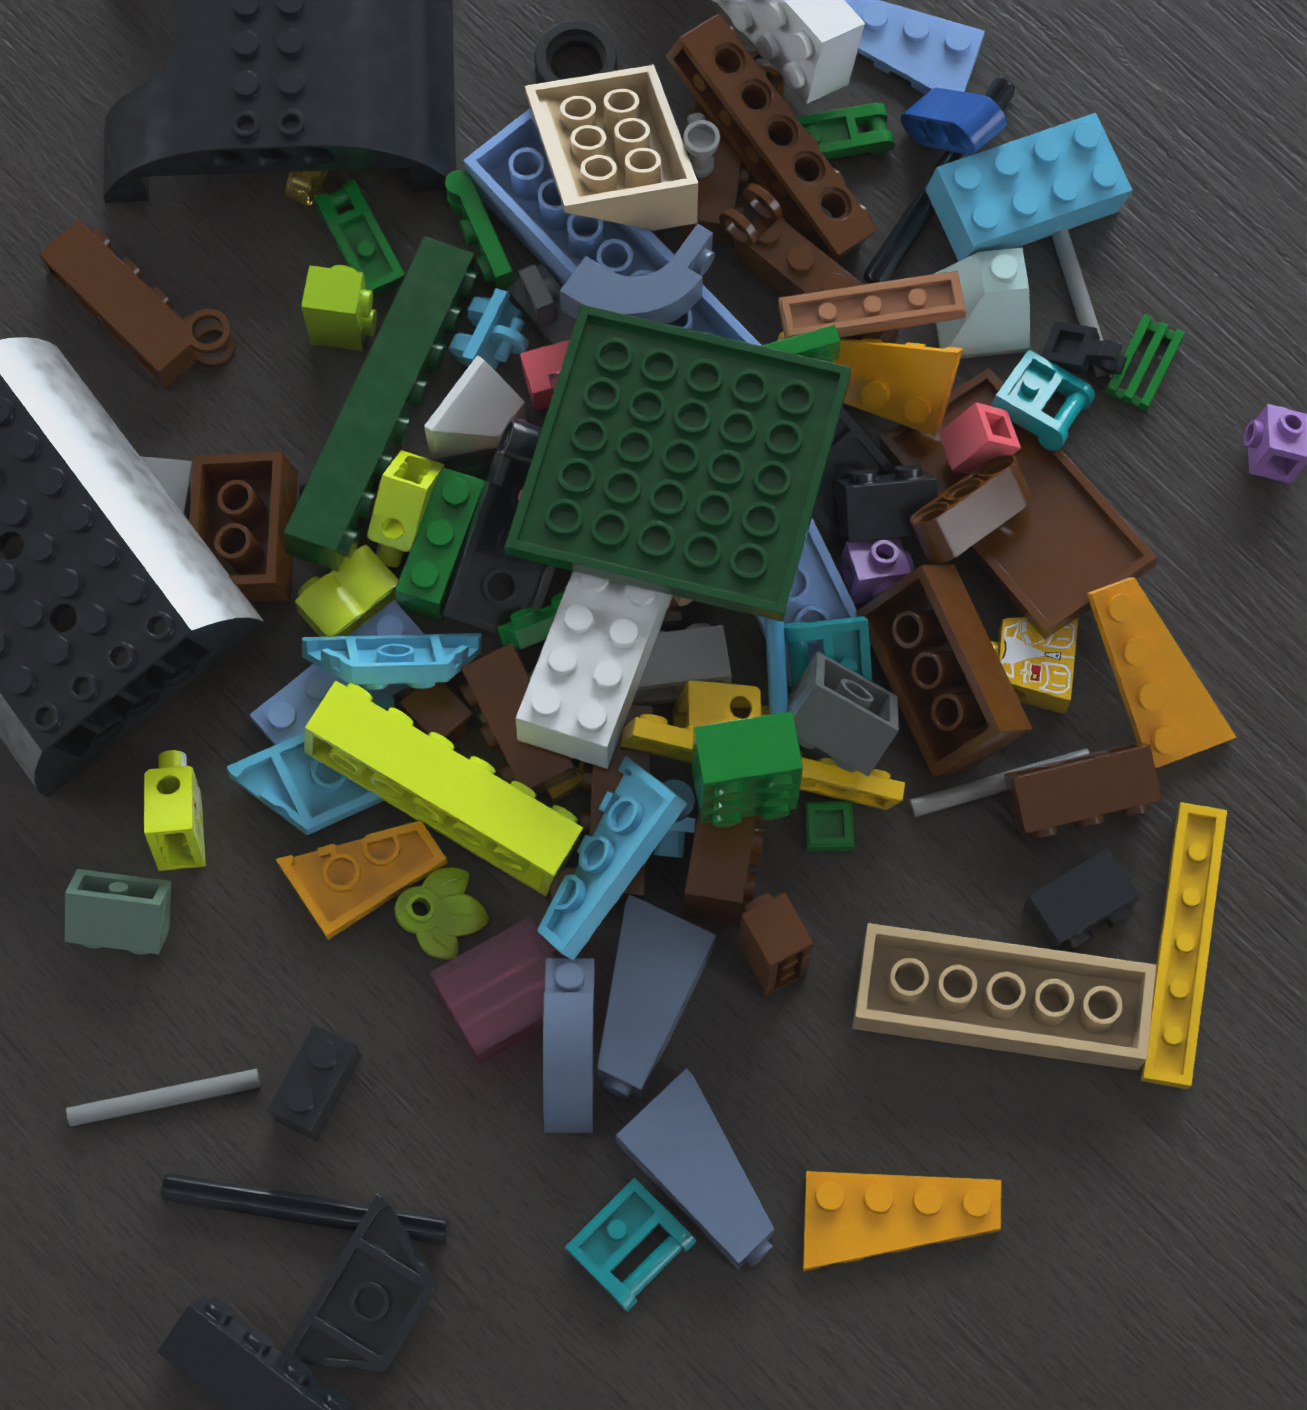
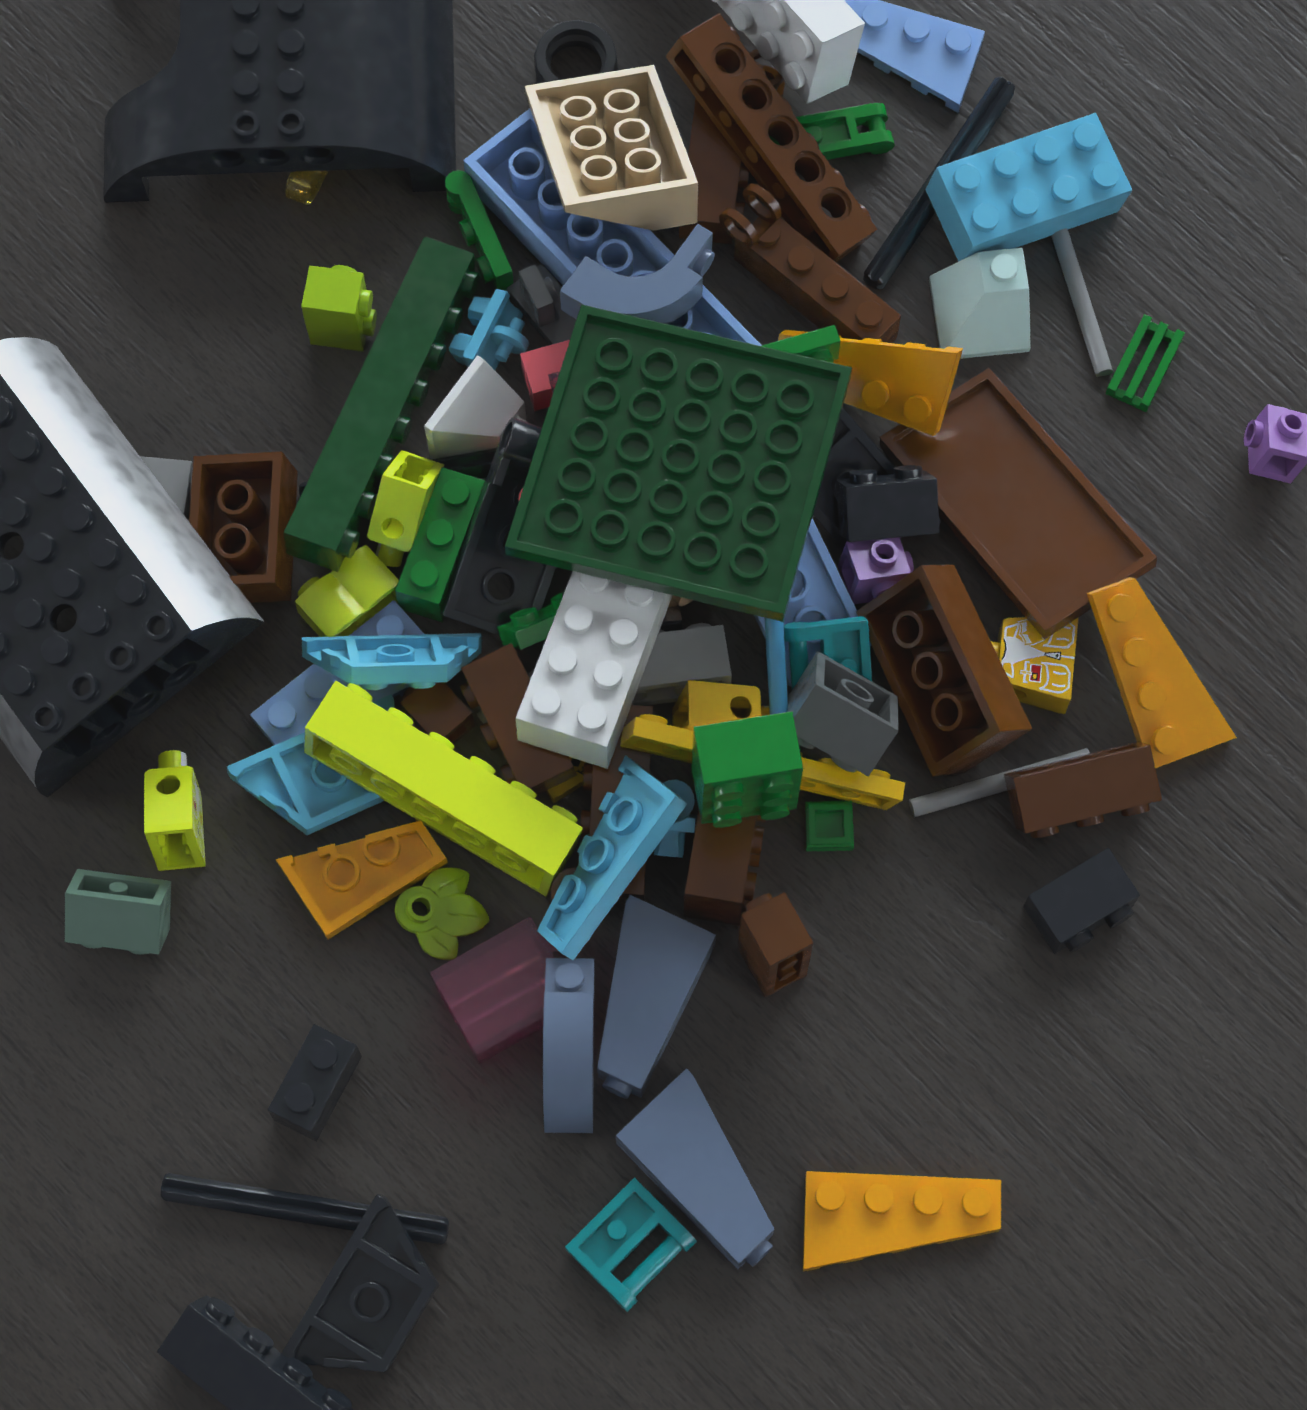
(131, 310): reddish brown hinge -> none
(163, 1097): light grey bar -> none
(360, 237): green plate -> none
(701, 141): light grey piece -> none
(875, 306): nougat tile -> none
(953, 120): blue beam -> none
(971, 509): reddish brown beam -> none
(978, 437): coral brick -> none
(1004, 997): tan brick -> none
(1031, 389): teal plate -> none
(1078, 346): black plate -> none
(1184, 945): yellow plate -> none

